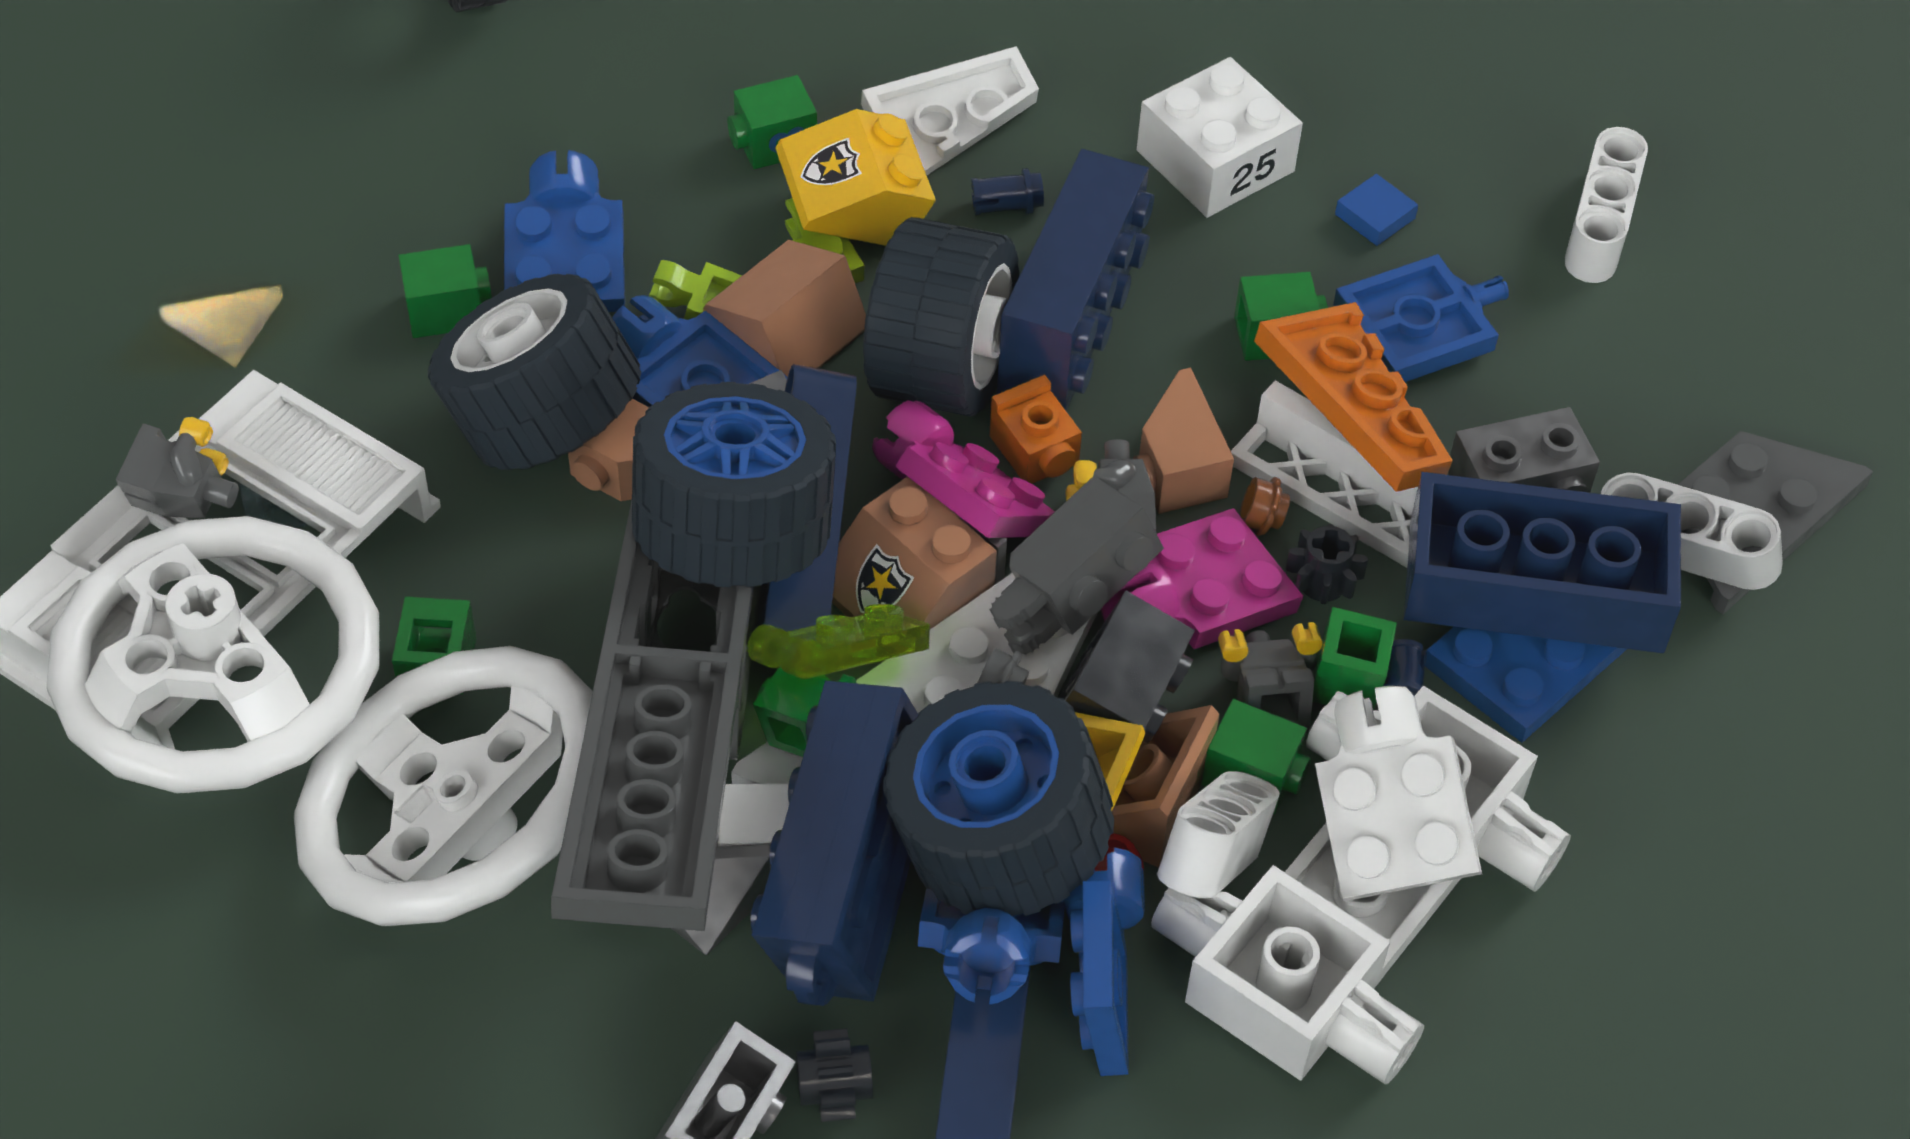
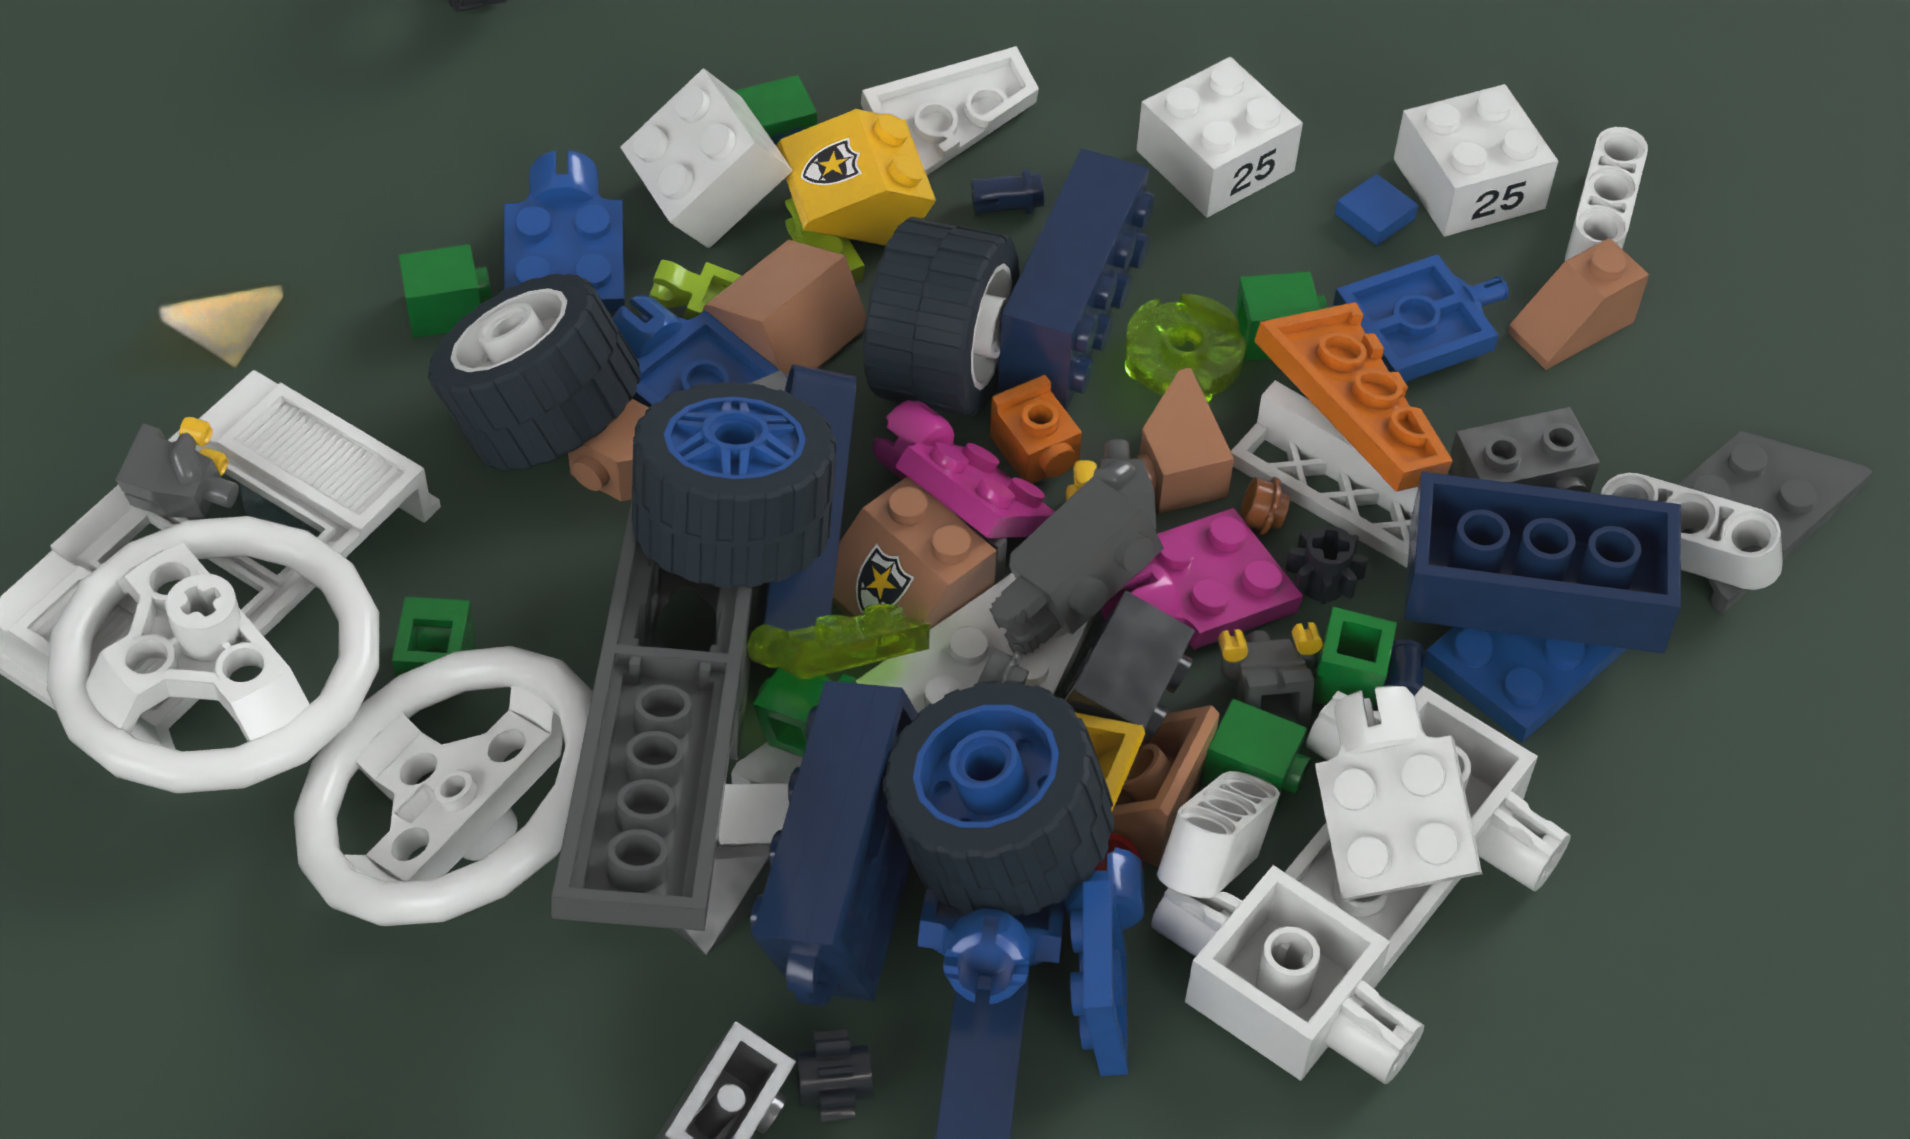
(706, 159): none -> white brick
(1195, 319): none -> clear neon green plate
(1475, 160): none -> white brick
(1581, 304): none -> nougat slope

